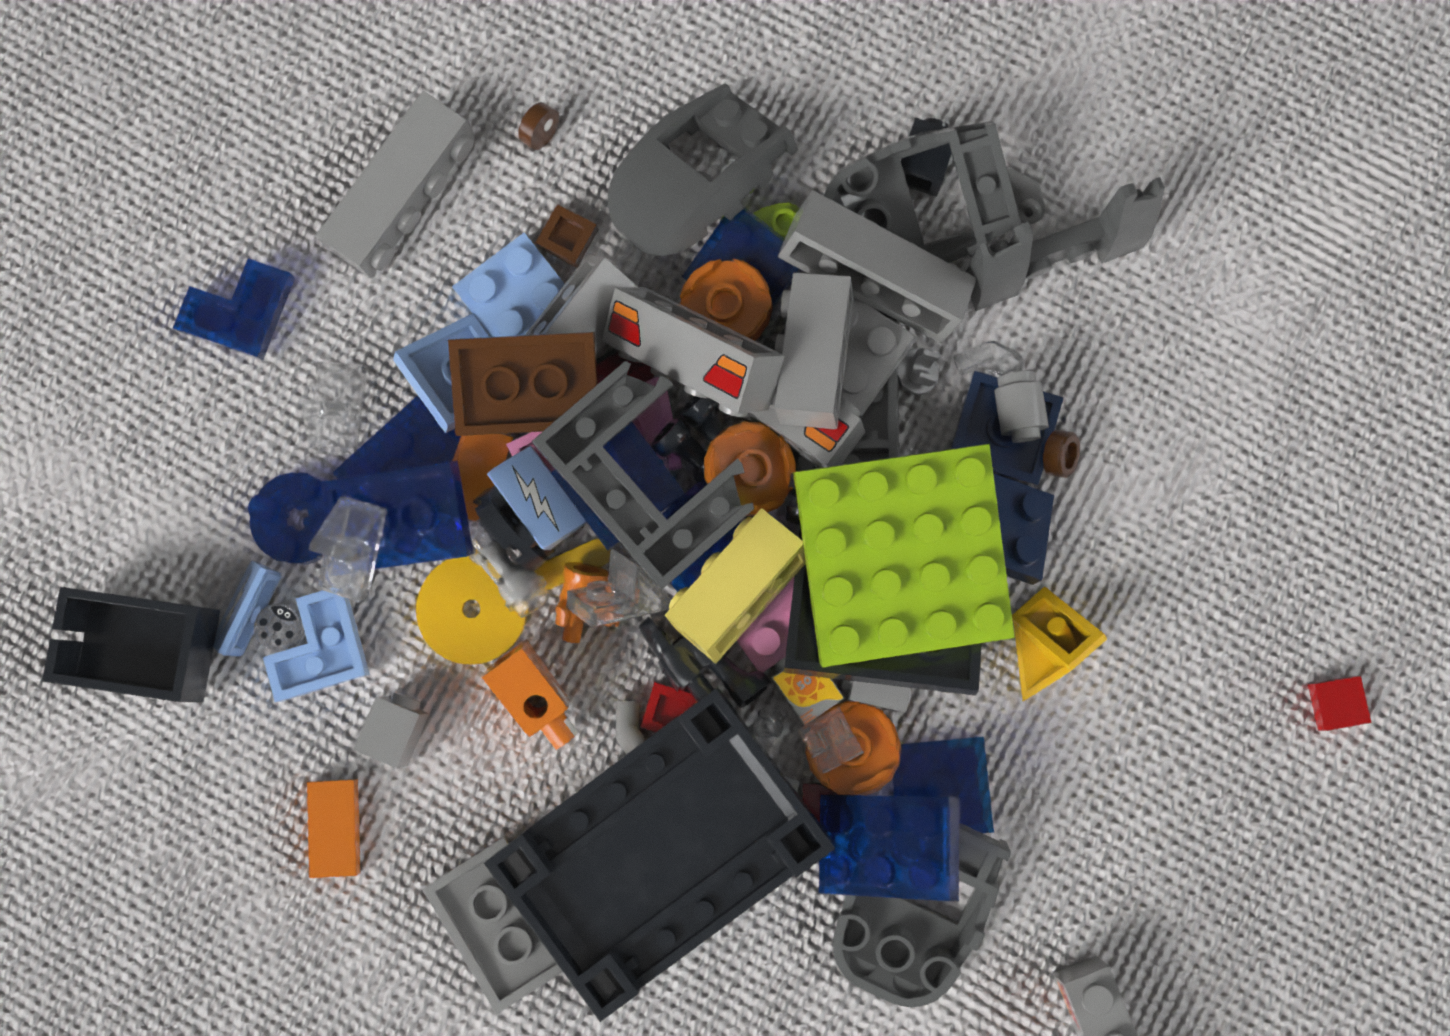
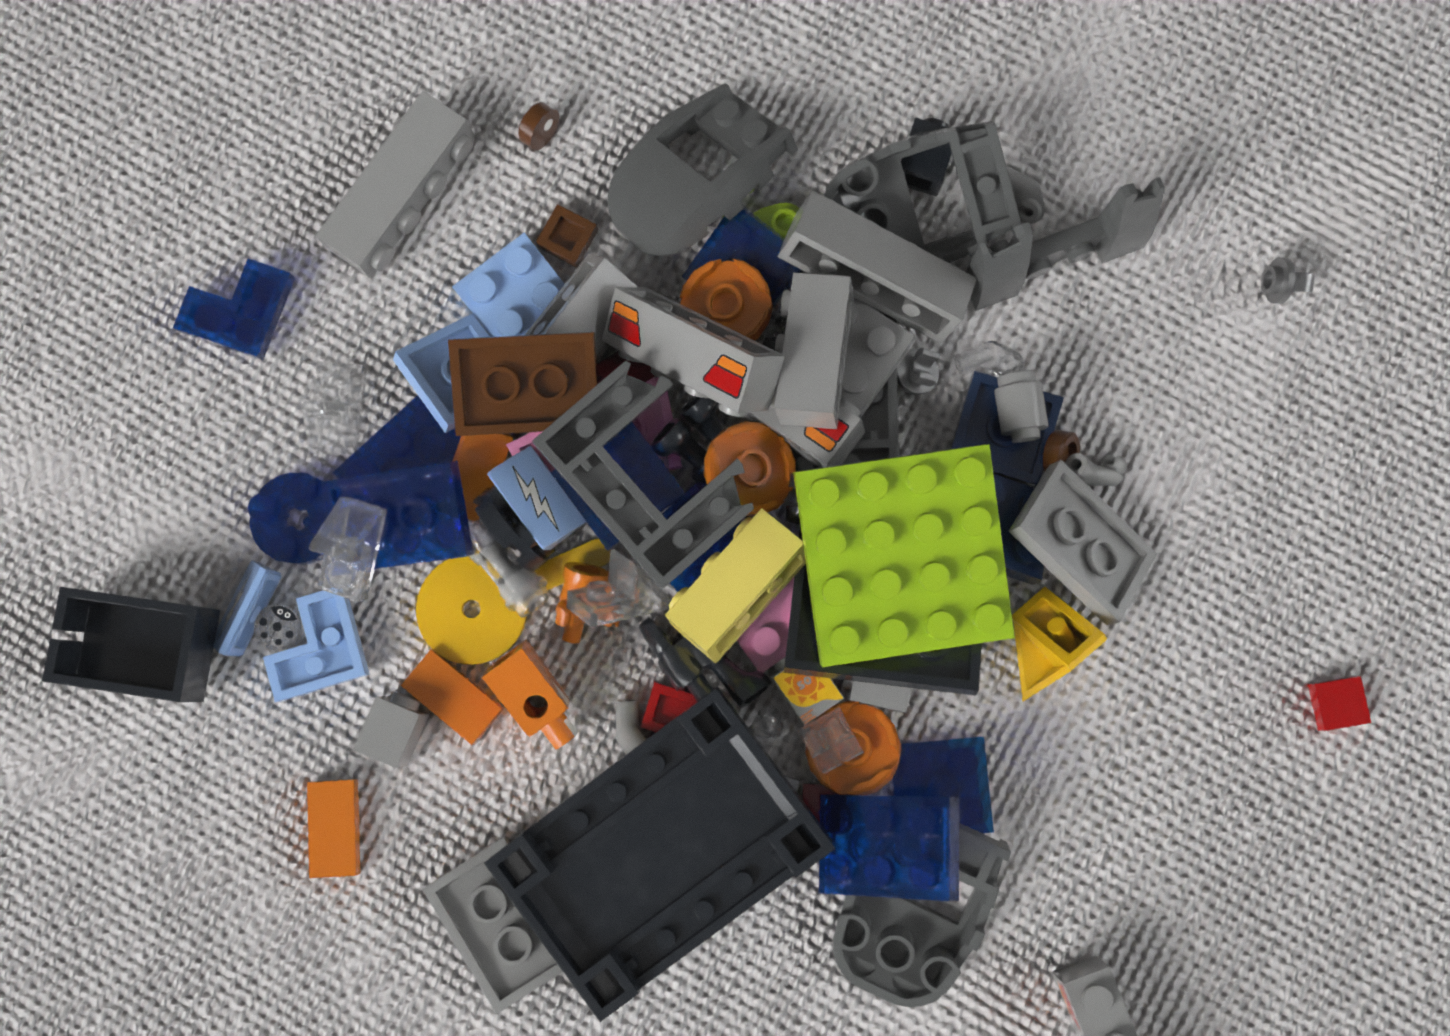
(452, 697): none -> orange tile
(1083, 542): none -> light grey plate
(1094, 475): none -> light grey arm
(1281, 280): none -> flat silver plate

